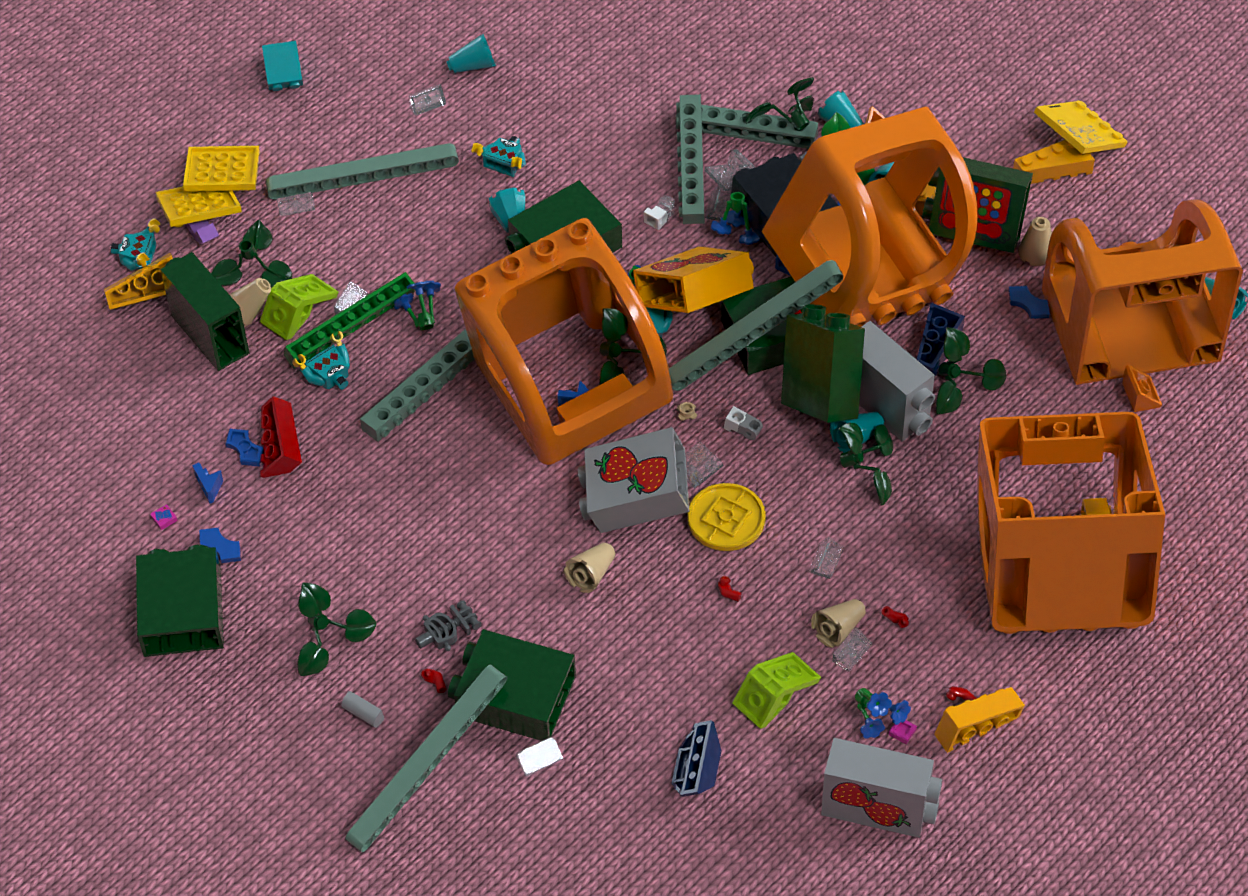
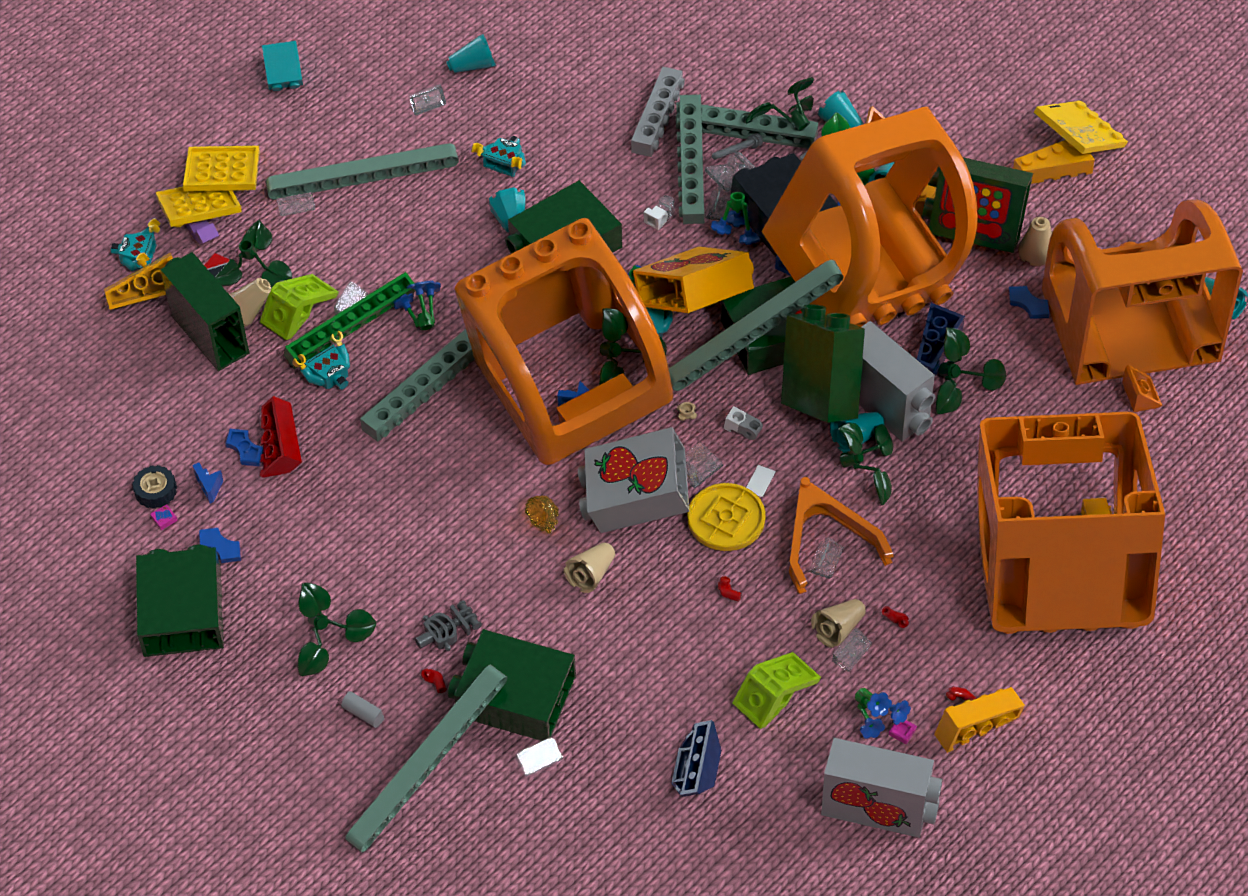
(154, 486): none -> black wheel
(216, 264): none -> red sticker
(542, 513): none -> clear yellow hair
(657, 112): none -> light grey brick
(753, 141): none -> dark grey piece
(760, 480): none -> white sticker
(815, 502): none -> orange piece

